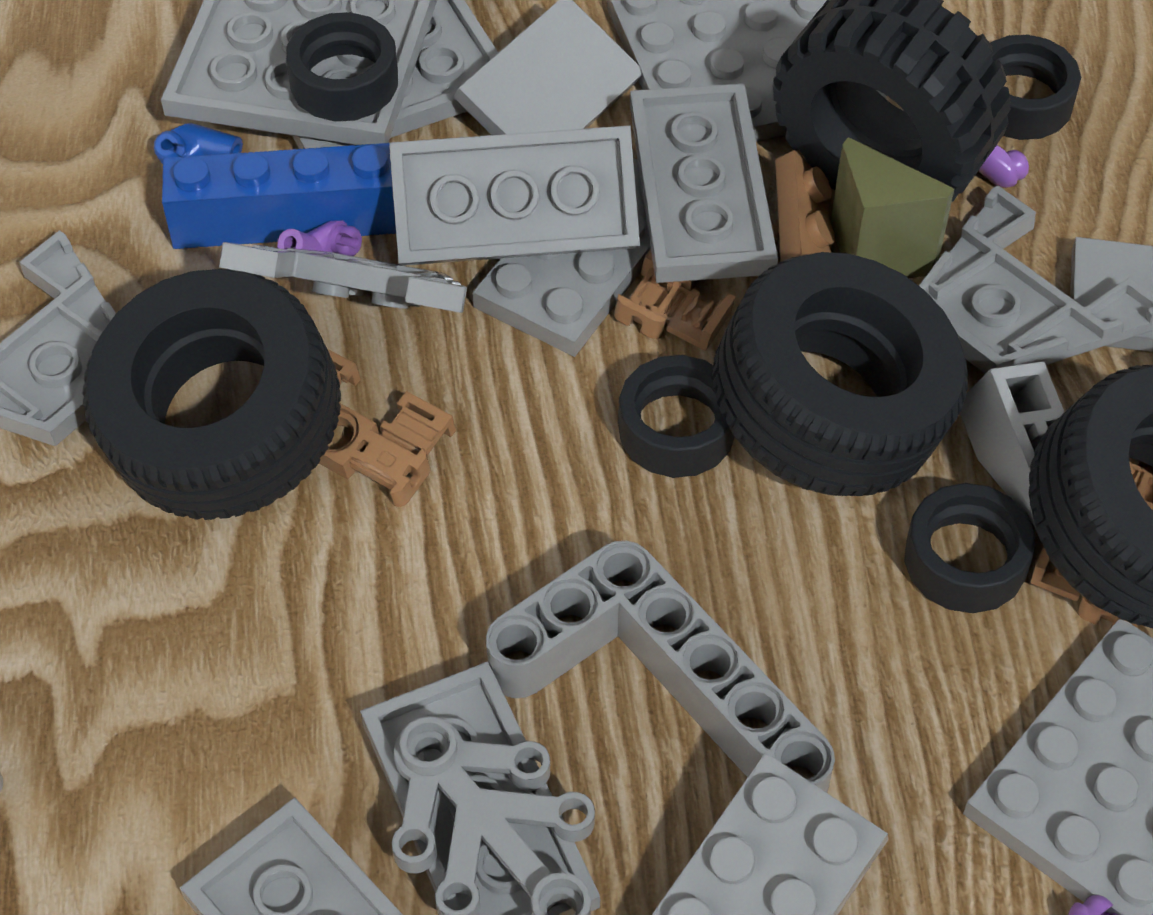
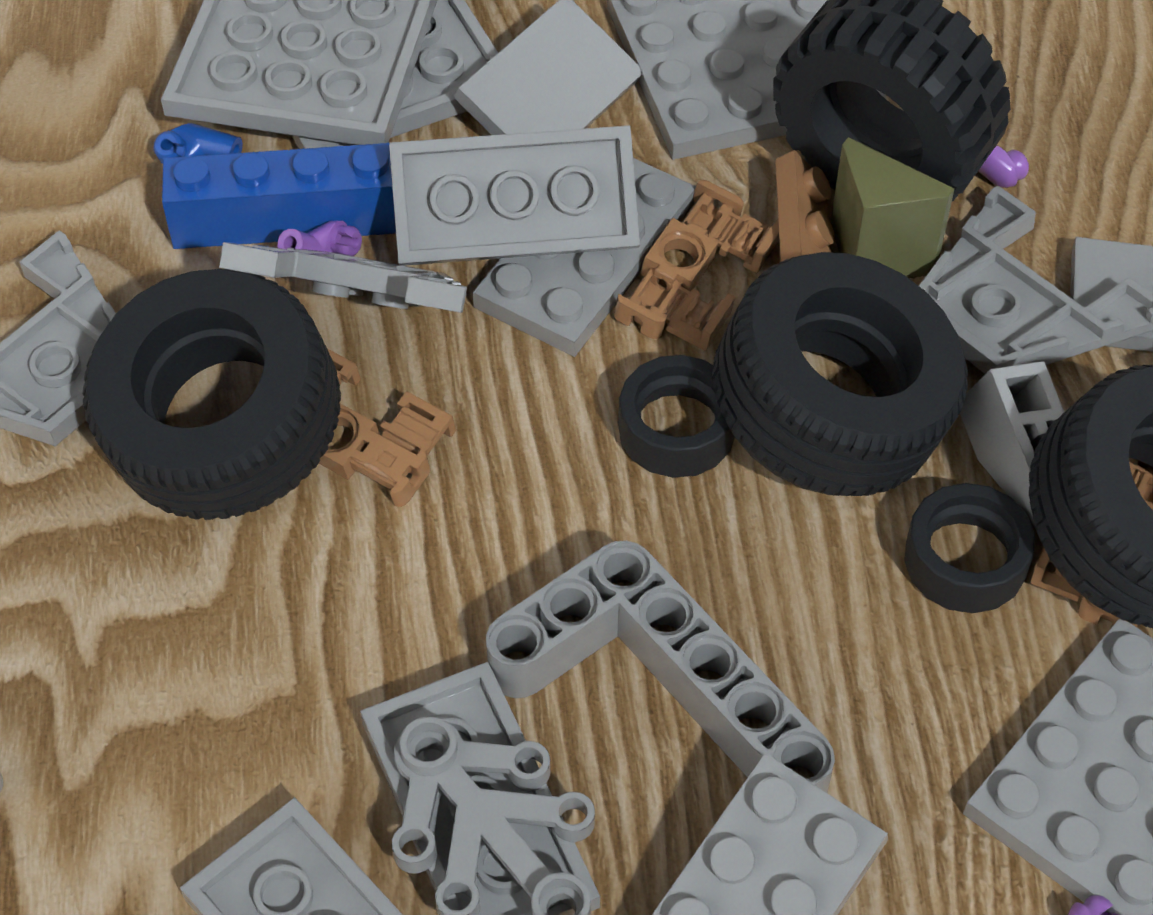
(342, 35): black tyre -> none
(702, 183): light grey plate -> none
(1048, 63): black tyre -> none

